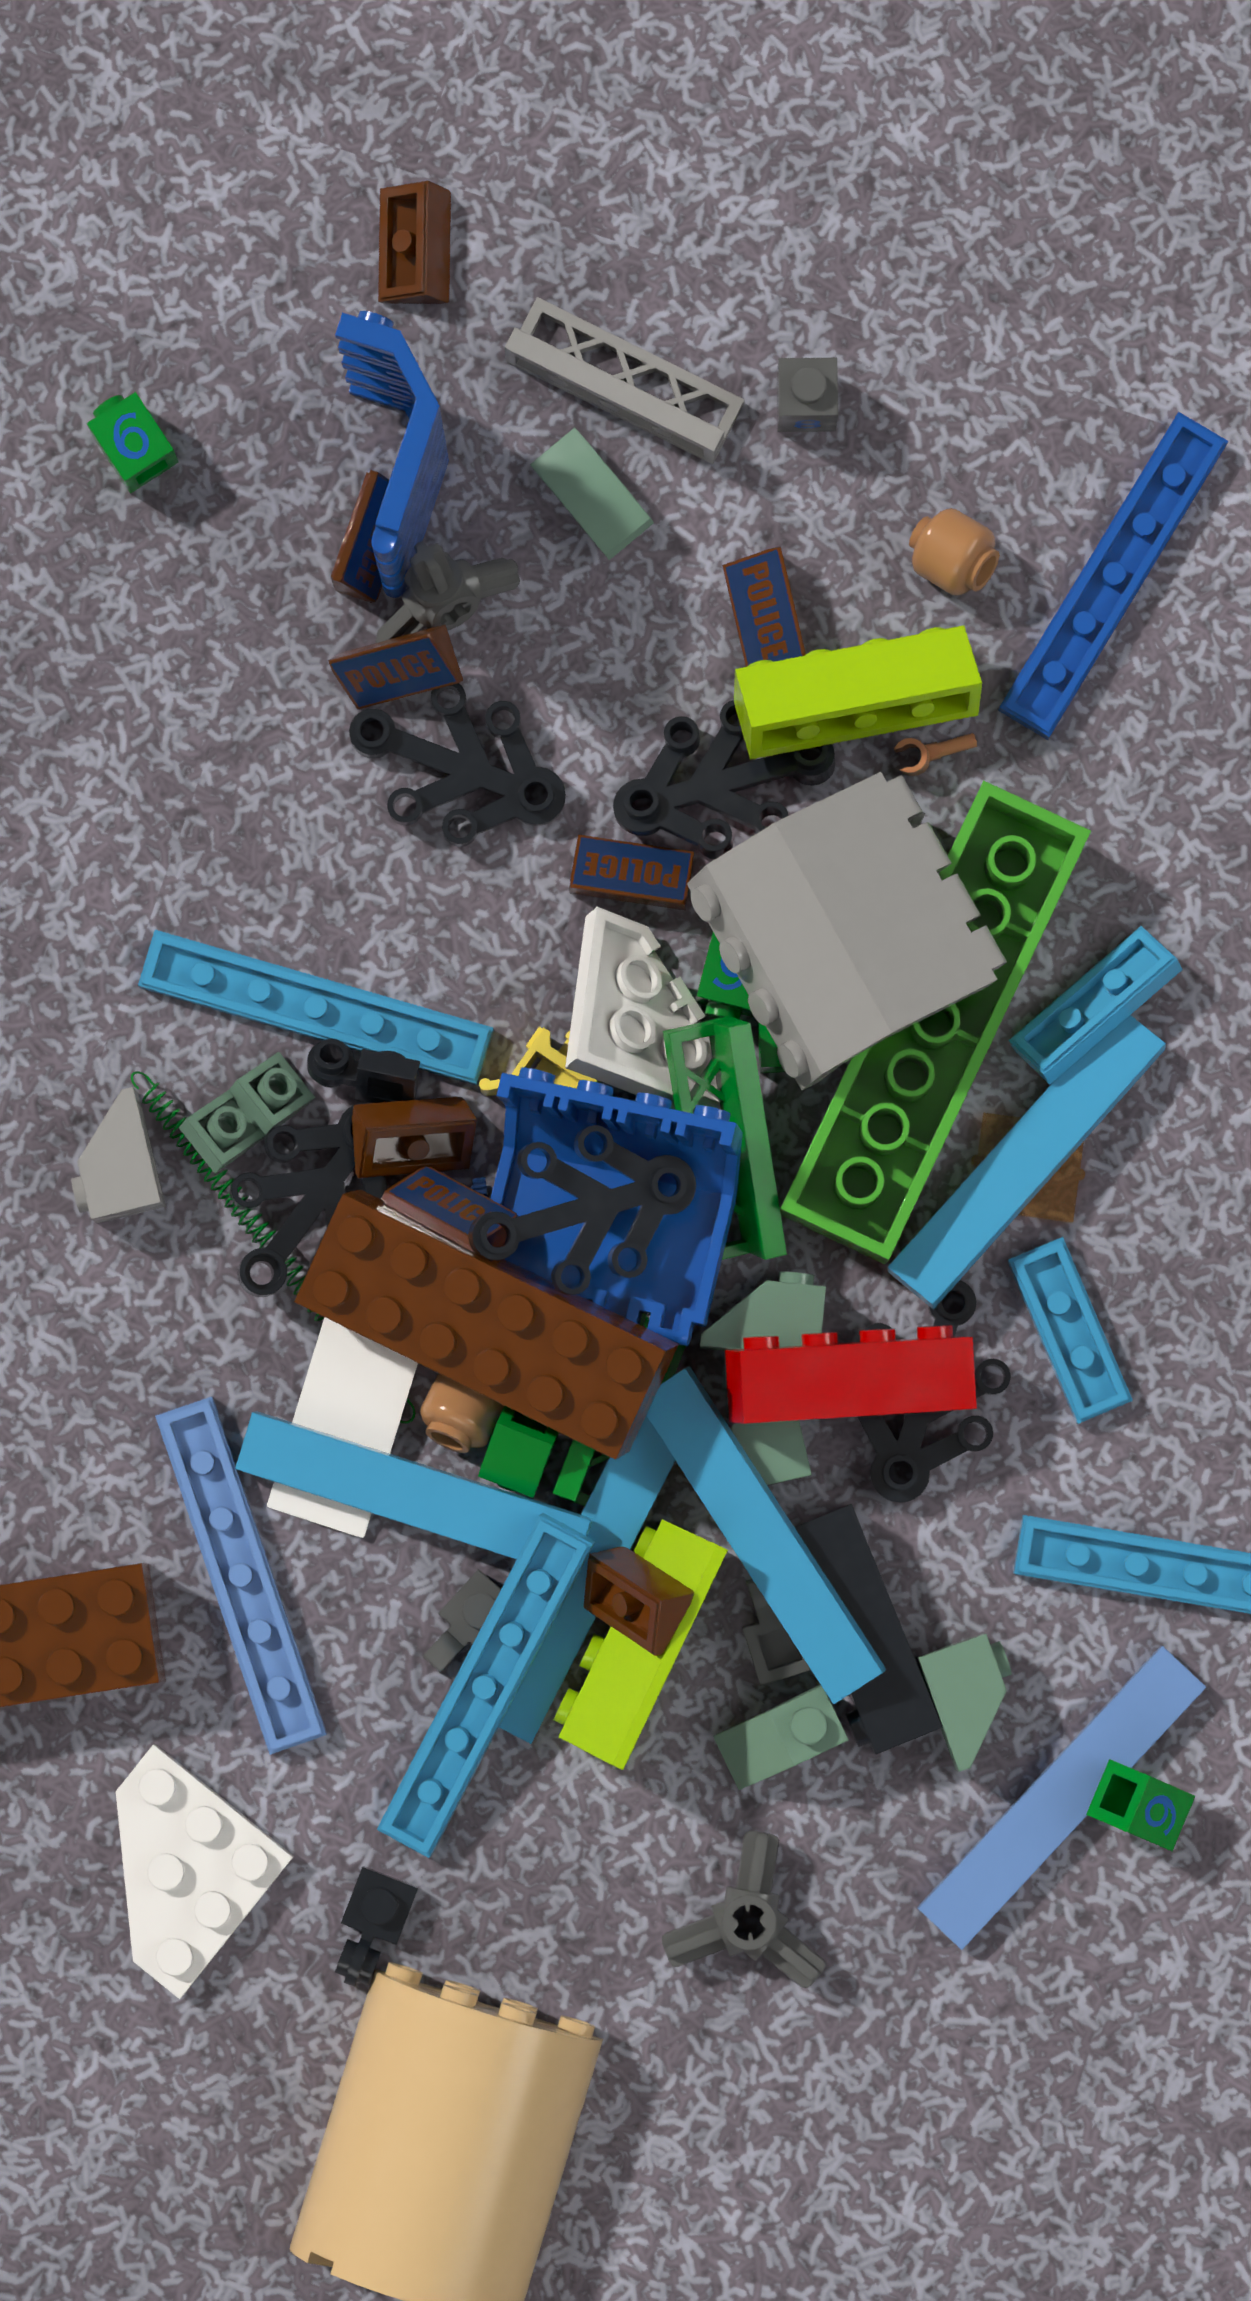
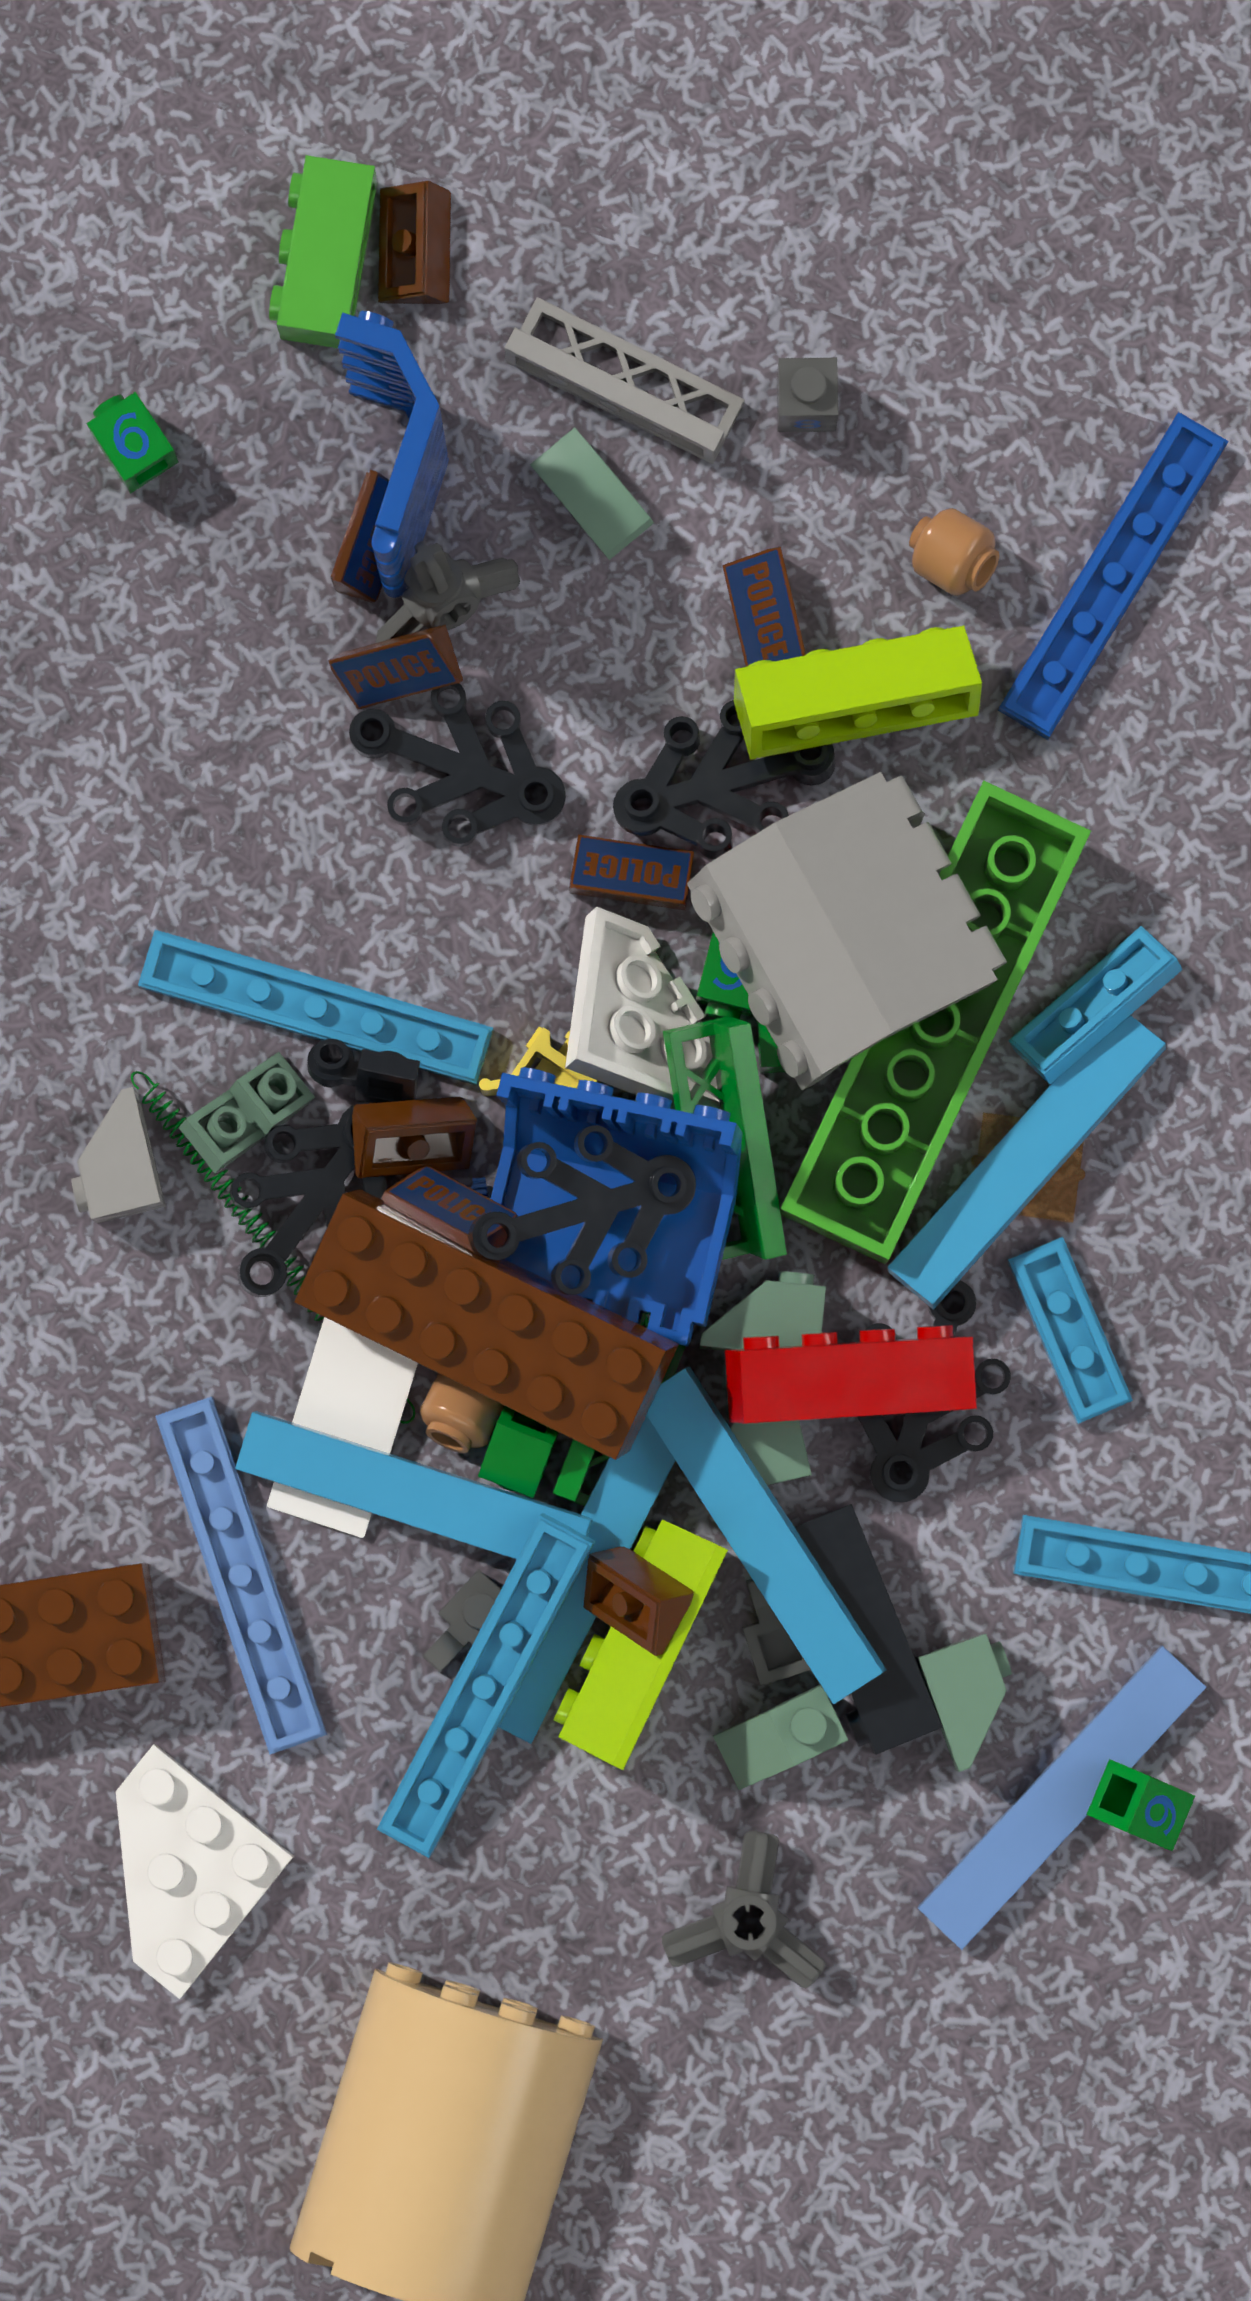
(323, 249): none -> bright green brick
(378, 1910): black plate -> none
(934, 751): nougat hand -> none

